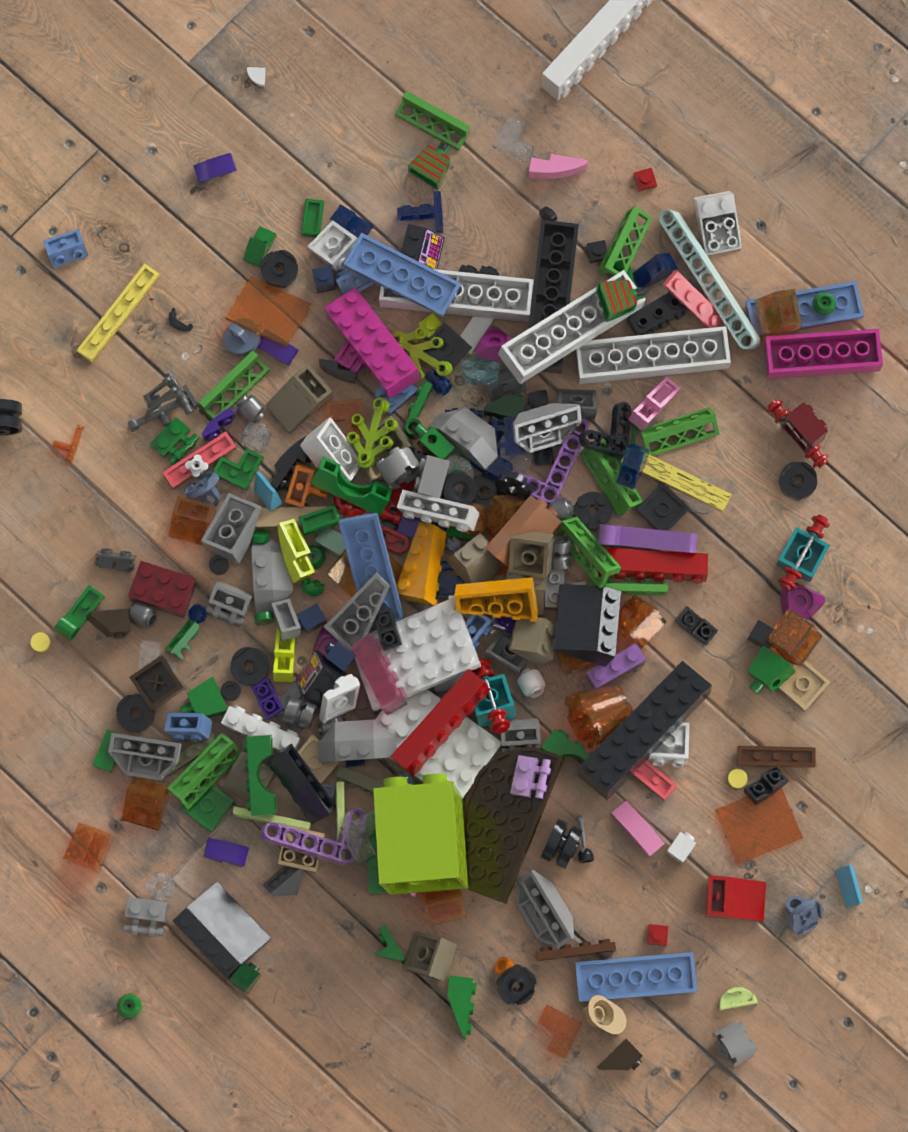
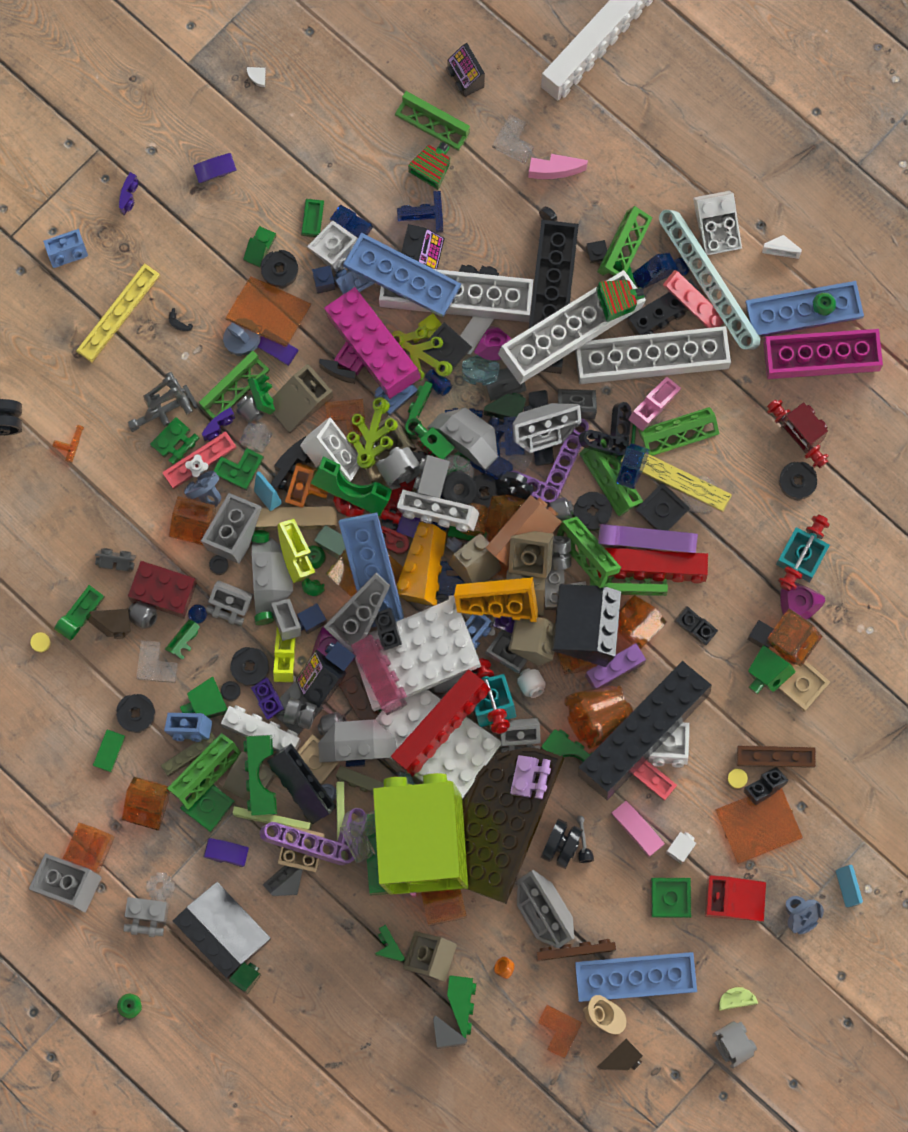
(65, 882): none -> light grey slope
(126, 199): none -> dark purple slope
(144, 756): light grey wedge -> none
(157, 682): dark brown brick -> none
(259, 390): none -> green plate
(319, 520): green tile -> none
(340, 699): white plate -> none
(447, 1036): none -> dark grey slope
(466, 71): none -> black slope
(509, 978): black plate -> none
(645, 179): red plate -> none
(657, 935): red plate -> none
(670, 897): none -> green tile
(683, 269): none -> clear blue plate
(778, 313): clear orange slope -> none
(782, 247): none -> white slope

